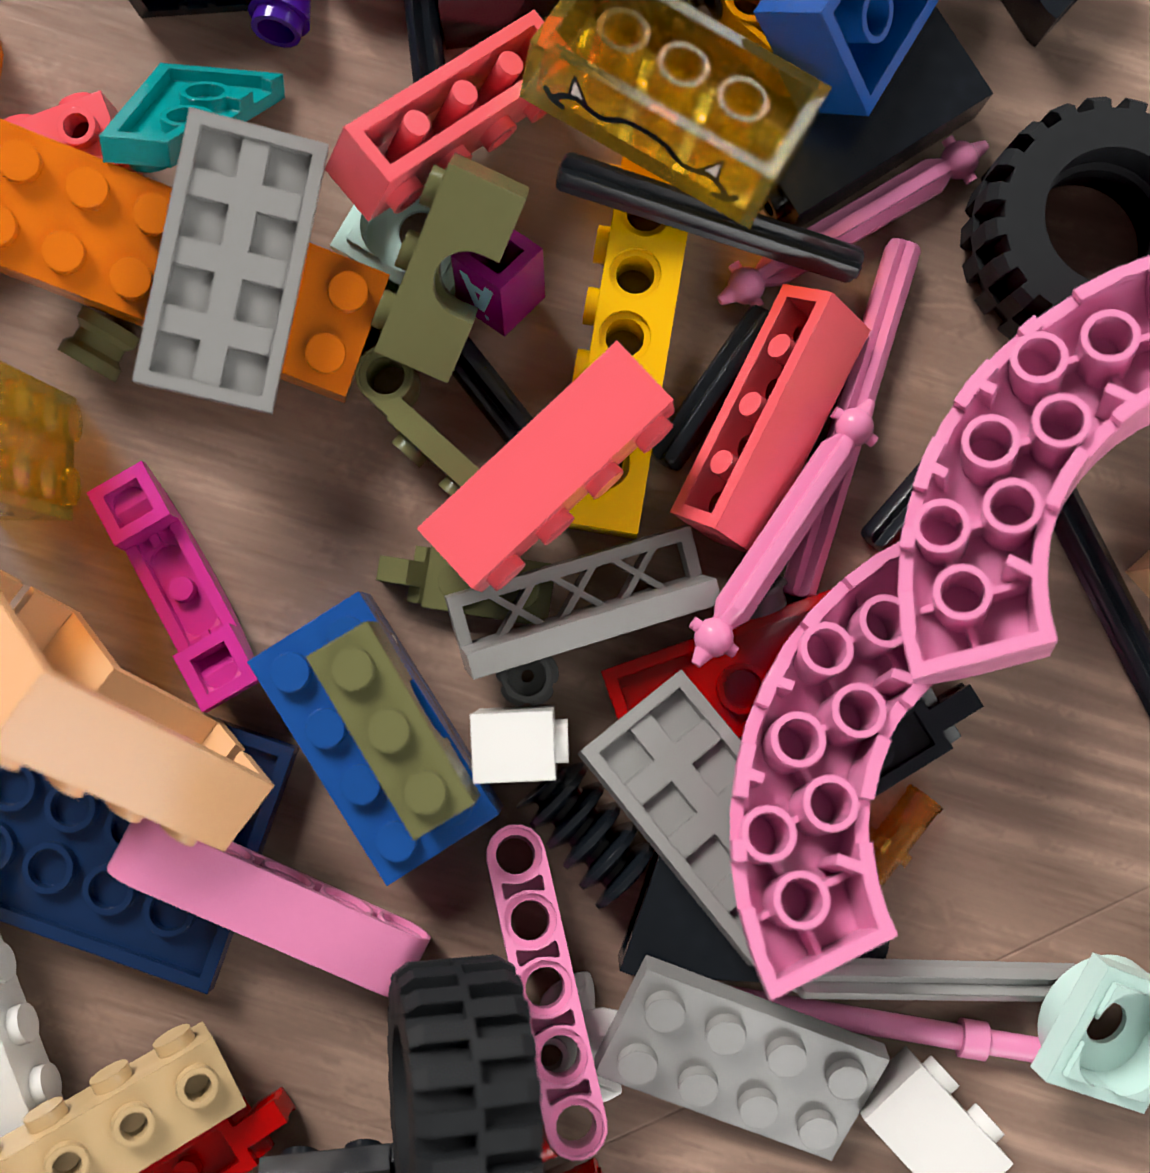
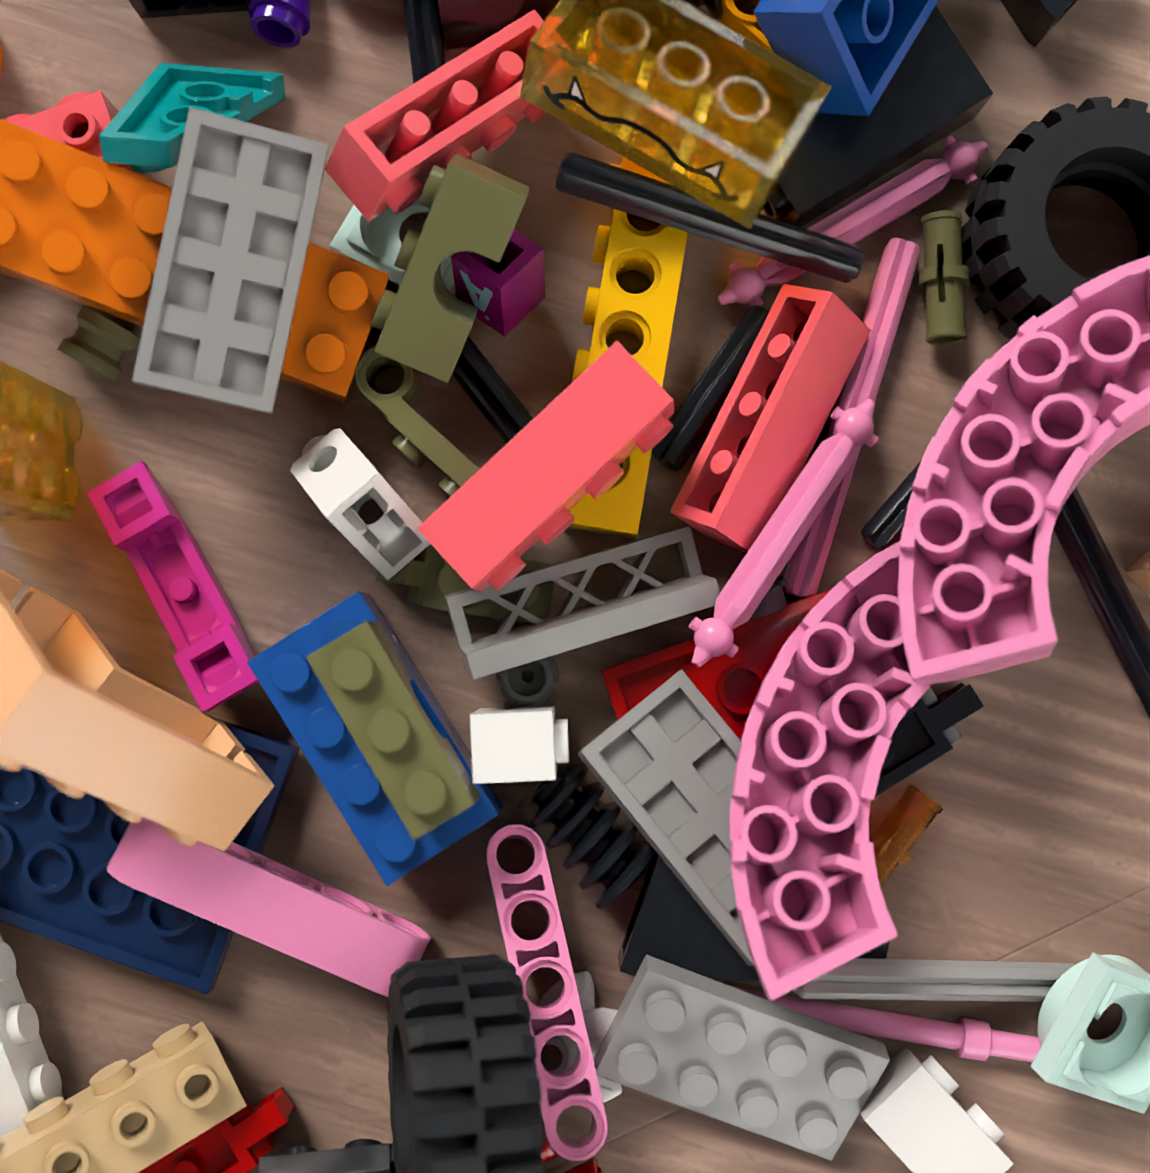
(340, 483): none -> white torso
(944, 313): none -> olive pin

